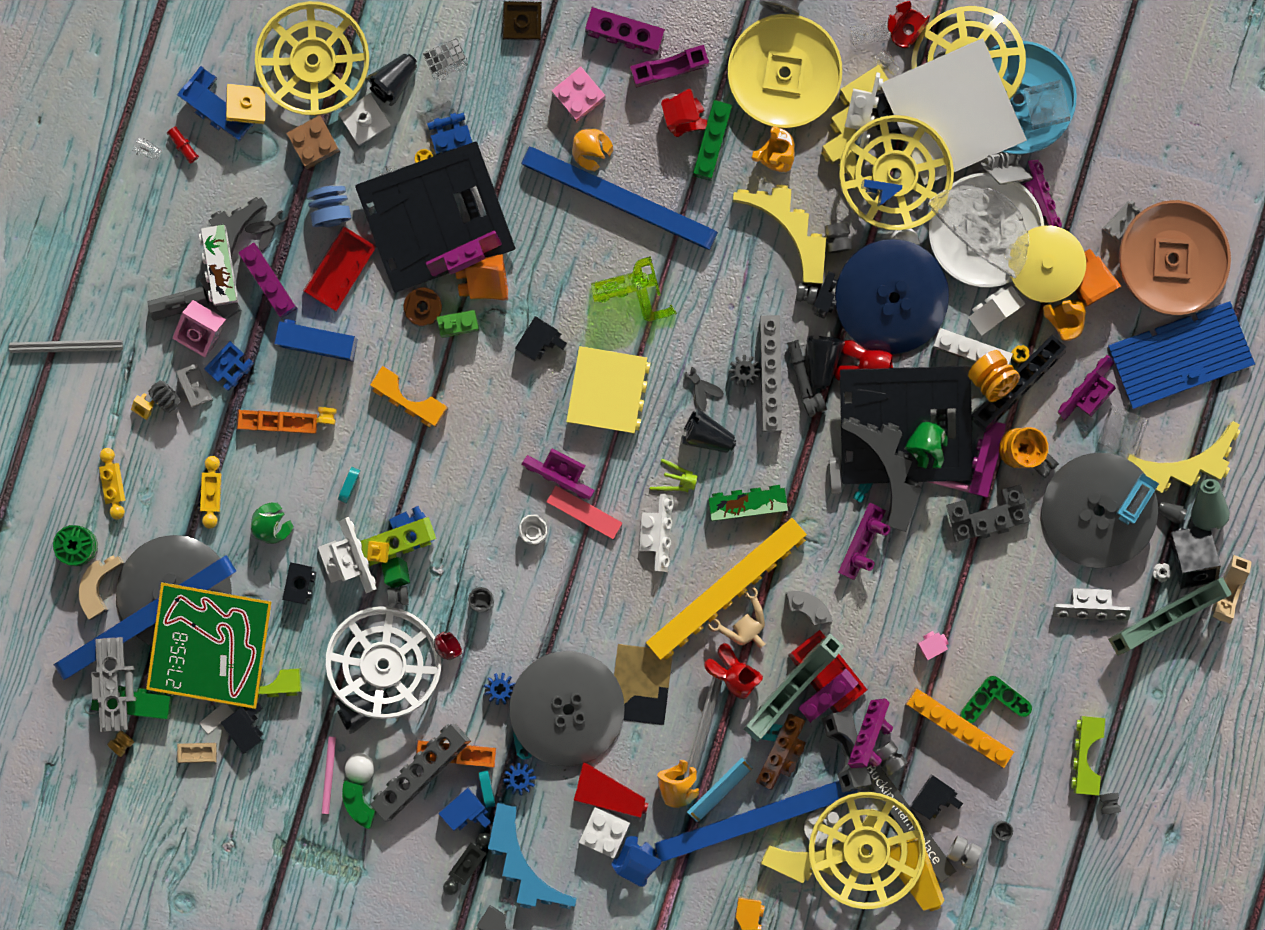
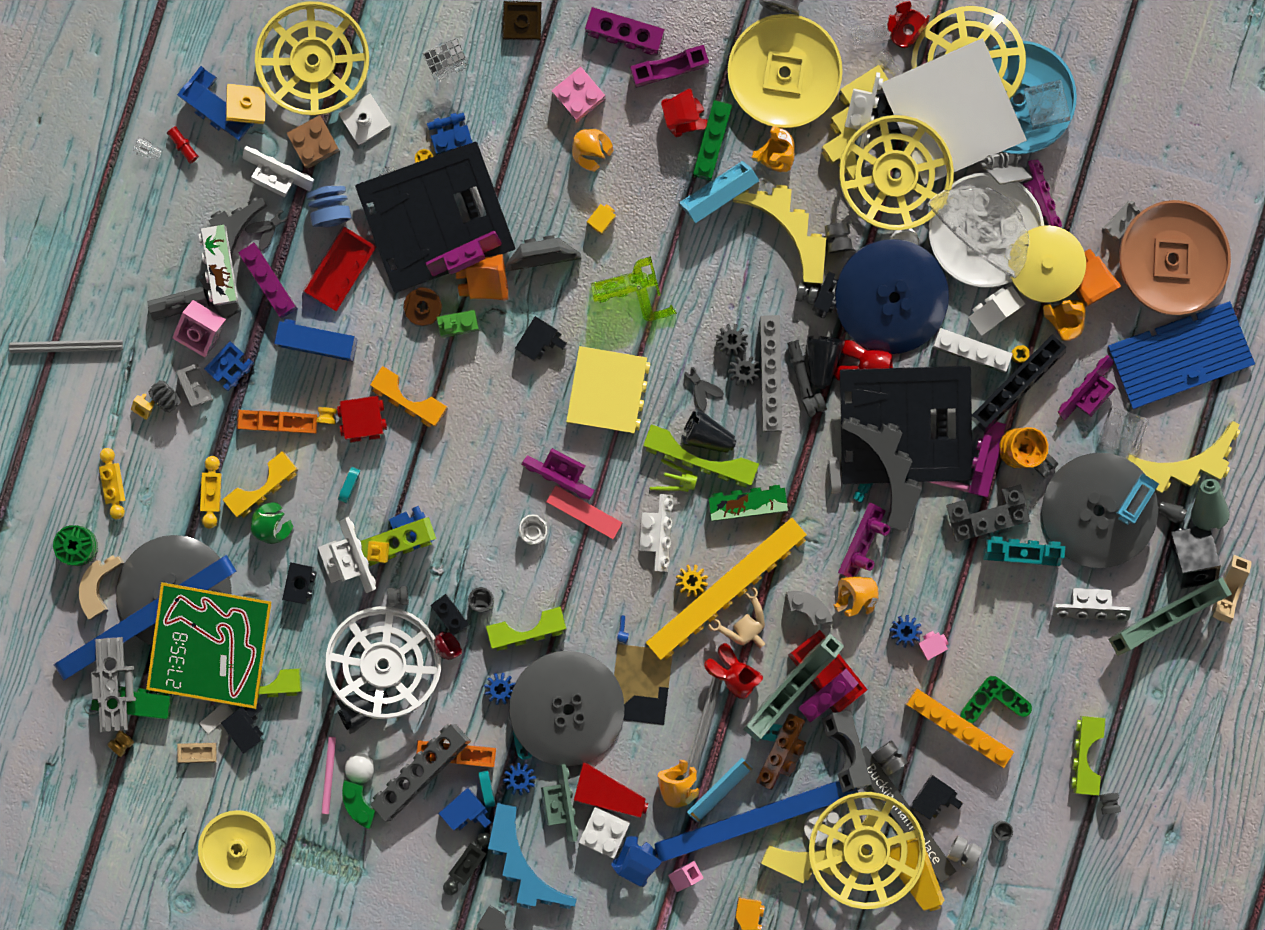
(236, 849): none -> light yellow dish
(242, 501): none -> yellow arch
(274, 174): none -> white bracket
(362, 418): none -> red brick
(392, 78): black cone -> none
(395, 572): green panel -> none
(450, 614): none -> black brick
(540, 253): none -> dark grey wedge
(551, 622): none -> lime arch
(558, 803): none -> sand green bracket
(601, 218): none -> yellow brick
(619, 198): blue beam -> none
(622, 636): none -> blue hand
(662, 441): none -> lime arch
(685, 876): none -> bright pink brick
(697, 583): none -> yellow gear
(719, 191): none -> medium azure slope
(725, 339): none -> dark grey gear
(864, 593): none -> light orange piece
(872, 724): magenta plate -> none
(886, 190): blue slope -> none
(902, 626): none -> blue gear
(927, 439): green piece -> none
(993, 375): light orange wheel -> none
(1028, 553): none -> teal bracket
(1157, 572): white plate -> none

